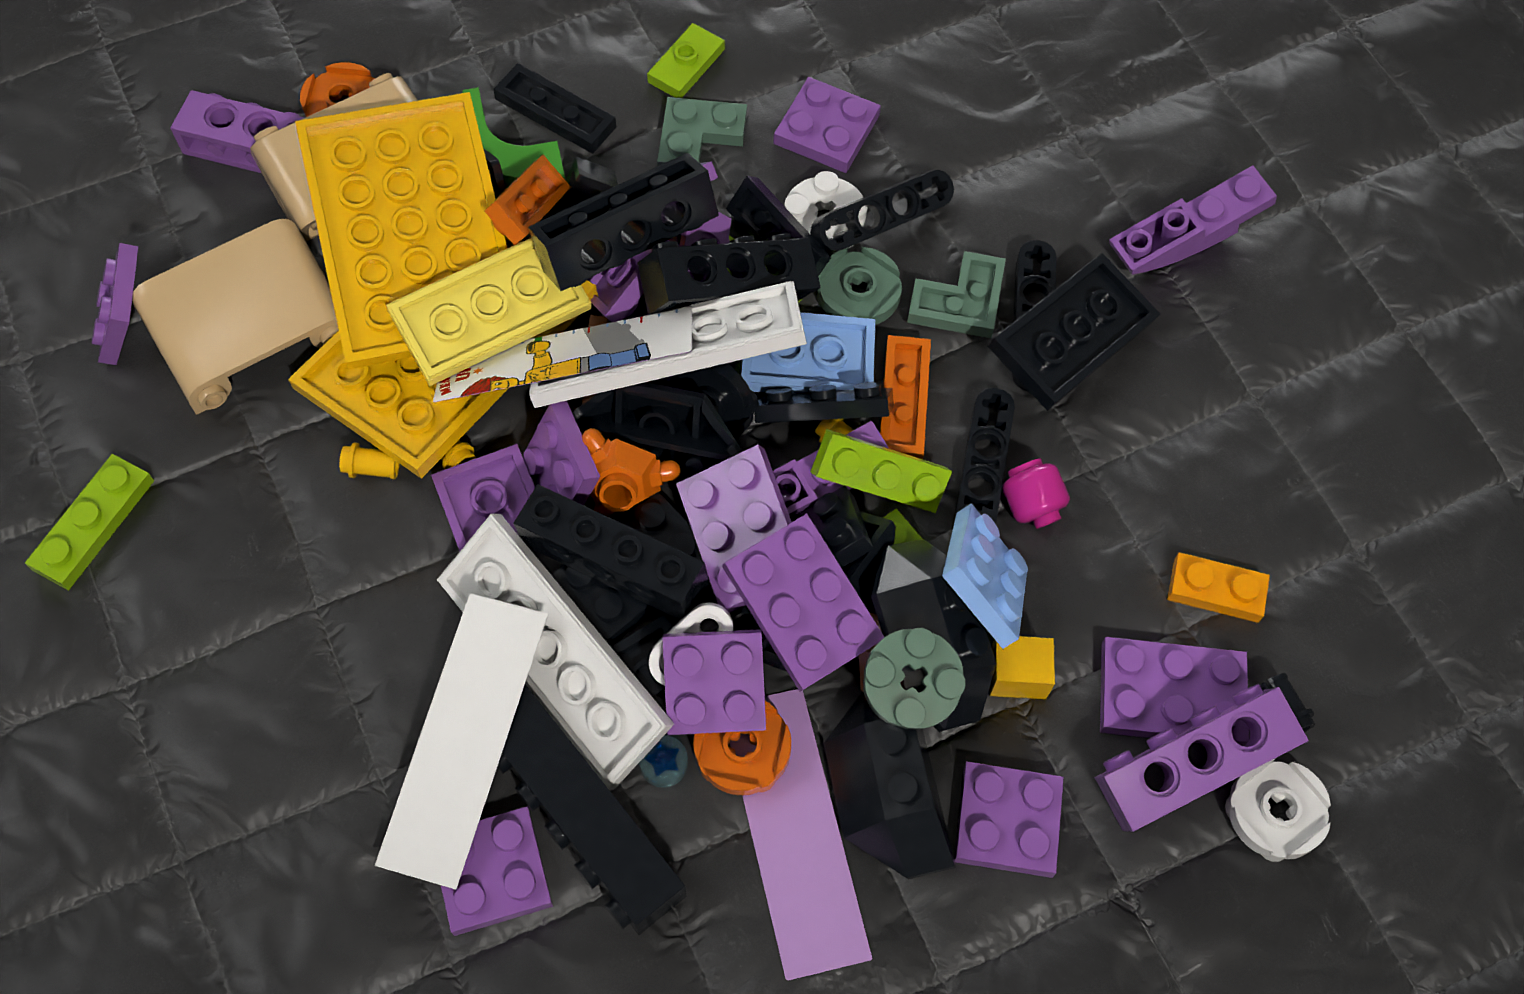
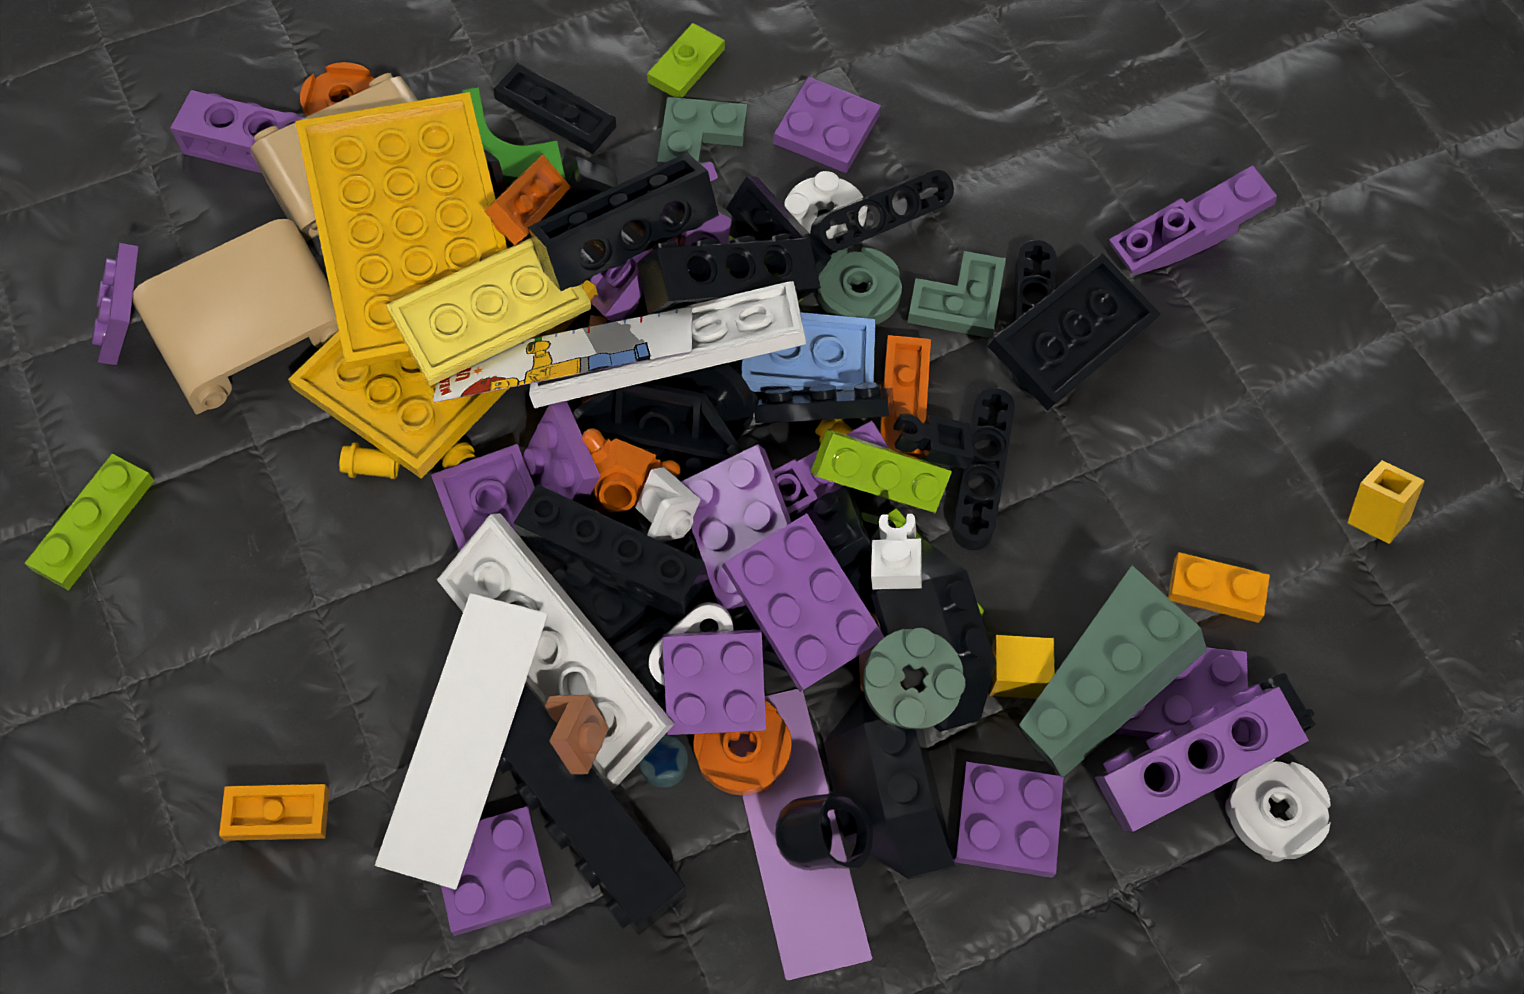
(274, 812): none -> light orange plate
(578, 731): none -> nougat bracket
(667, 505): none -> white bracket
(806, 835): none -> black helmet
(896, 556): none -> white plate
(941, 439): none -> black plate
(986, 574): light blue plate -> none
(1036, 493): dark pink head -> none
(1112, 672): none -> sand green wedge
(1385, 501): none -> yellow brick

